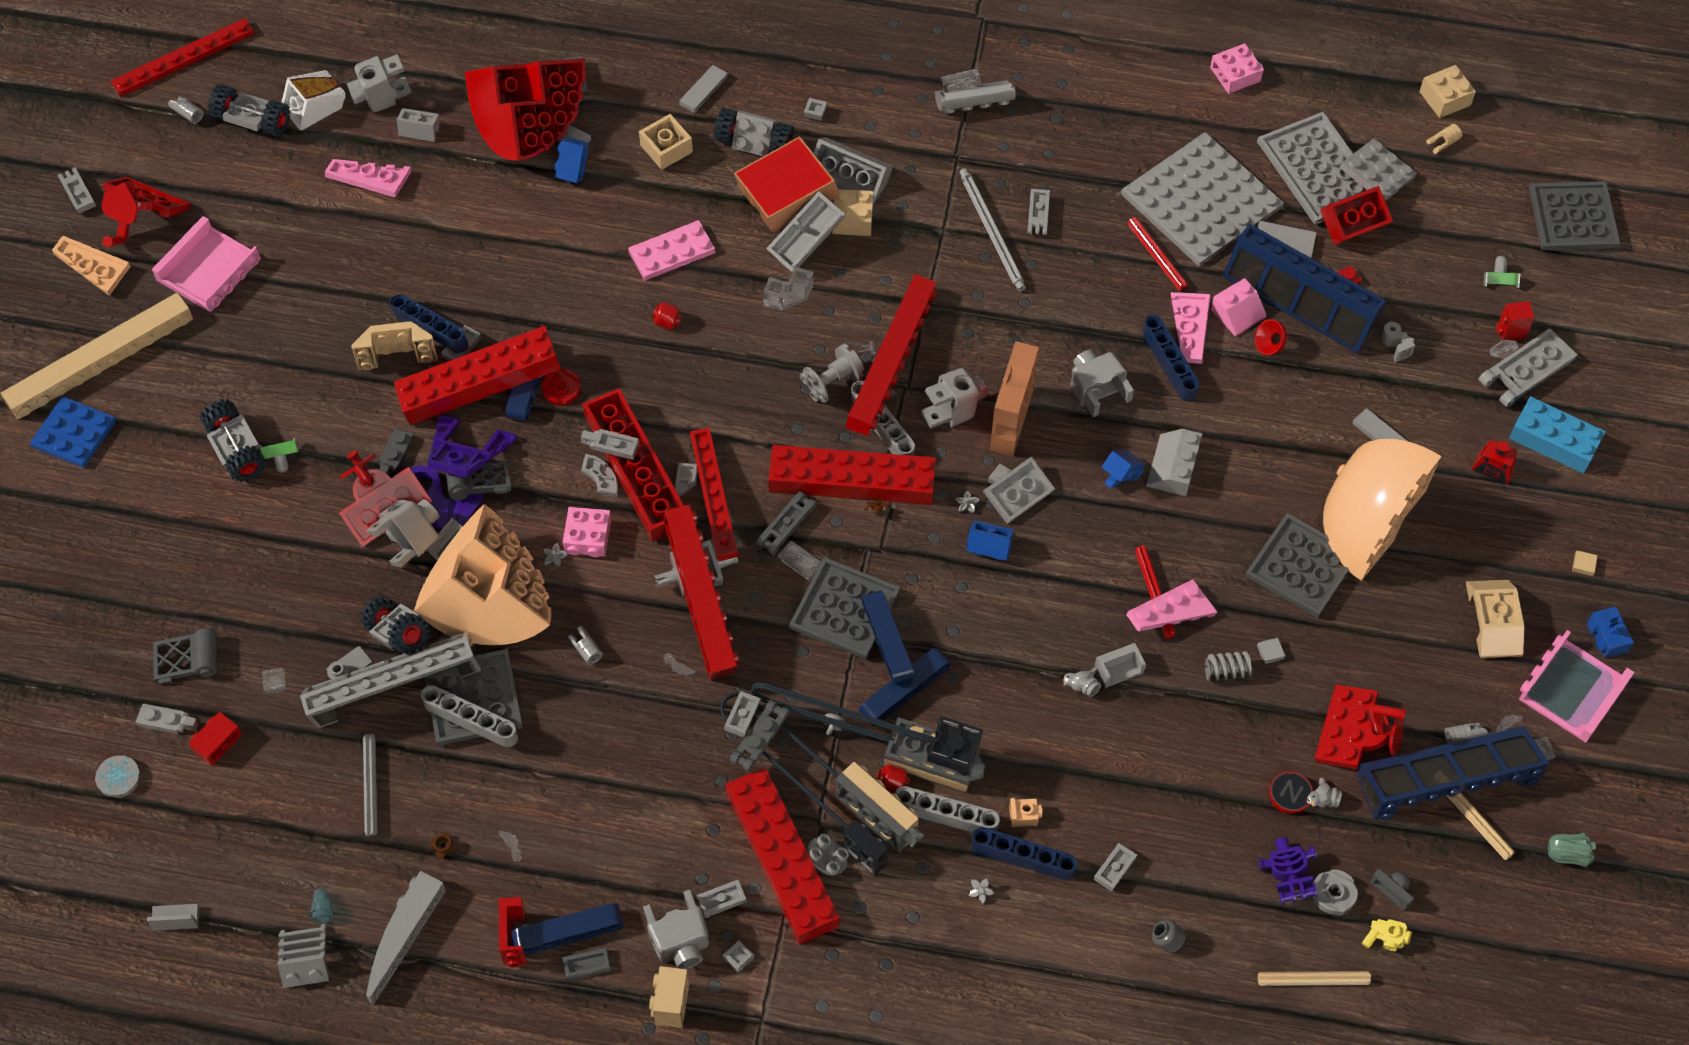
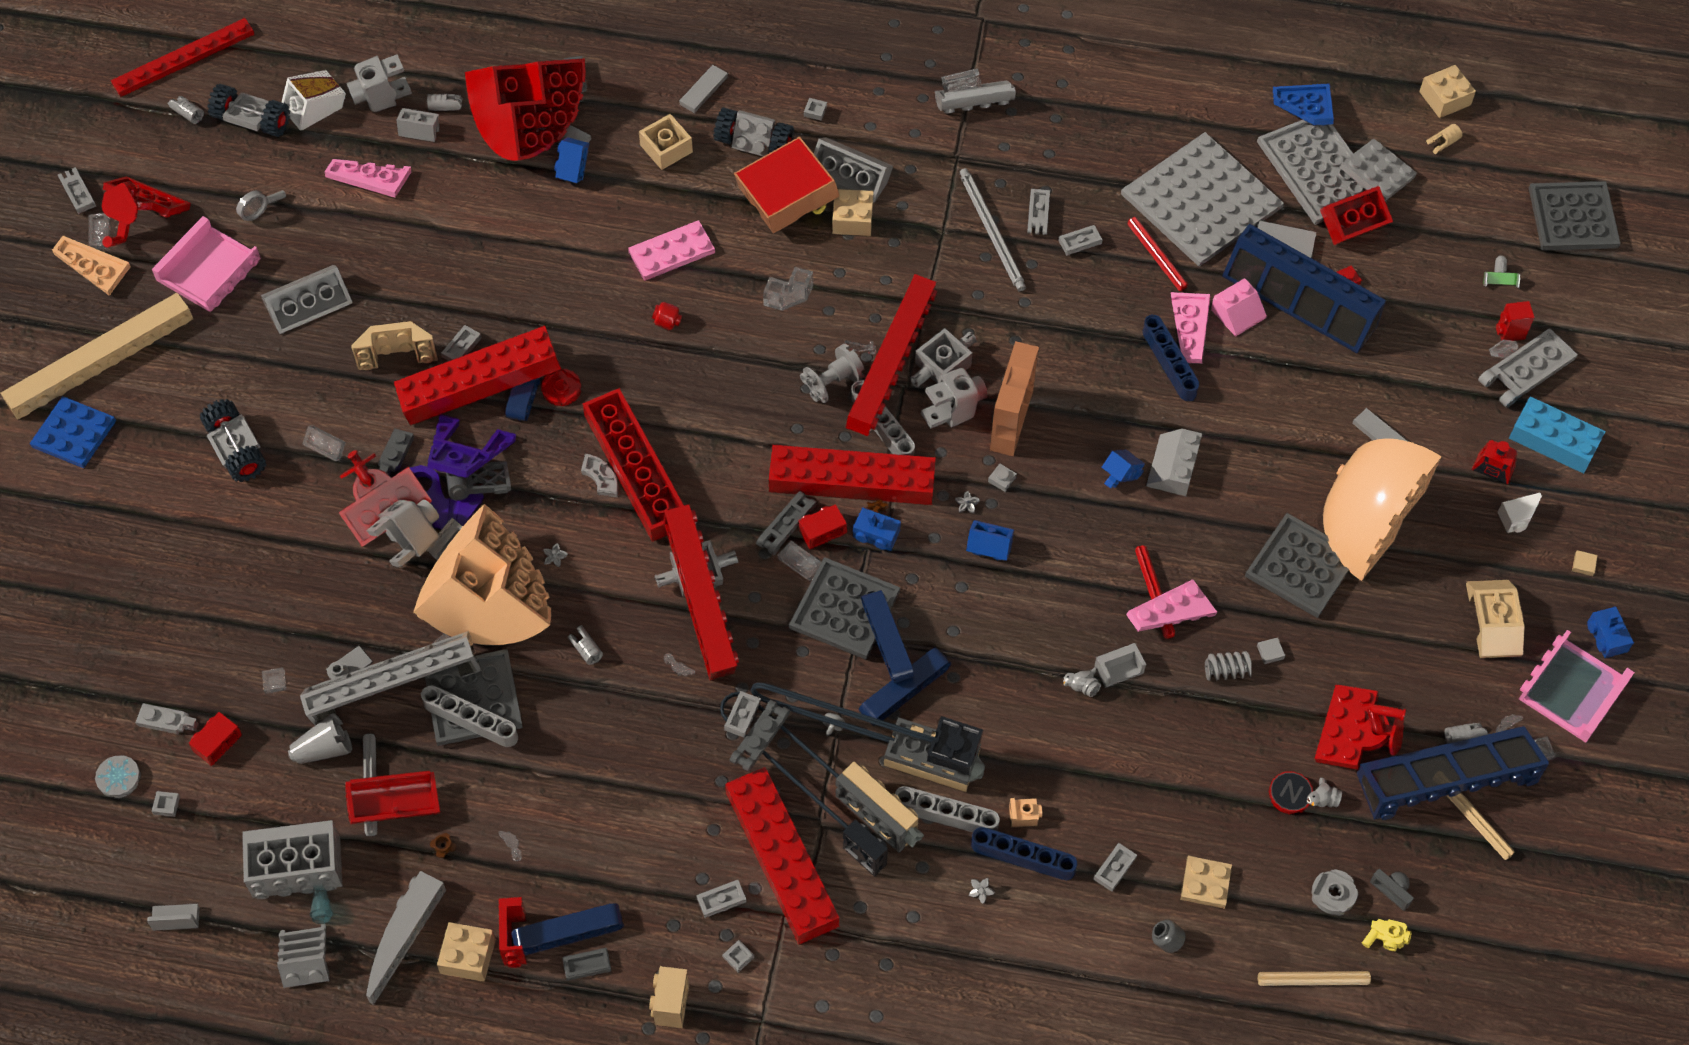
(98, 229): none -> clear plate
(165, 804): none -> light grey plate
(202, 651): dark grey piece -> none
(255, 203): none -> light grey piece
(278, 452): bright green piece -> none
(292, 859): none -> light grey brick
(306, 299): none -> light grey slope
(321, 742): none -> light grey cone
(323, 443): none -> clear plate
(391, 797): none -> red container
(395, 625): black plate -> none
(441, 329): dark blue beam -> none
(444, 102): none -> light grey hinge
(466, 952): none -> tan brick
(587, 531): bright pink brick -> none
(611, 443): light grey hinge -> none
(679, 934): light grey piece -> none
(685, 478): light grey tile -> none
(714, 494): red plate -> none
(806, 232): light grey container -> none
(822, 526): none -> red brick
(827, 855): light grey dish -> none
(876, 529): none -> blue brick
(893, 777): red head -> none
(942, 355): none -> light grey brick
(1019, 490): light grey tile -> none
(1080, 240): none -> light grey plate
(1097, 378): light grey piece -> none
(1206, 882): none -> tan plate
(1237, 68): bright pink brick -> none
(1265, 337): red piece -> none
(1289, 866): dark purple piece -> none
(1306, 102): none -> blue plate
(1394, 337): light grey leg -> none
(1518, 512): none -> white slope
(1571, 849): sand green piece -> none

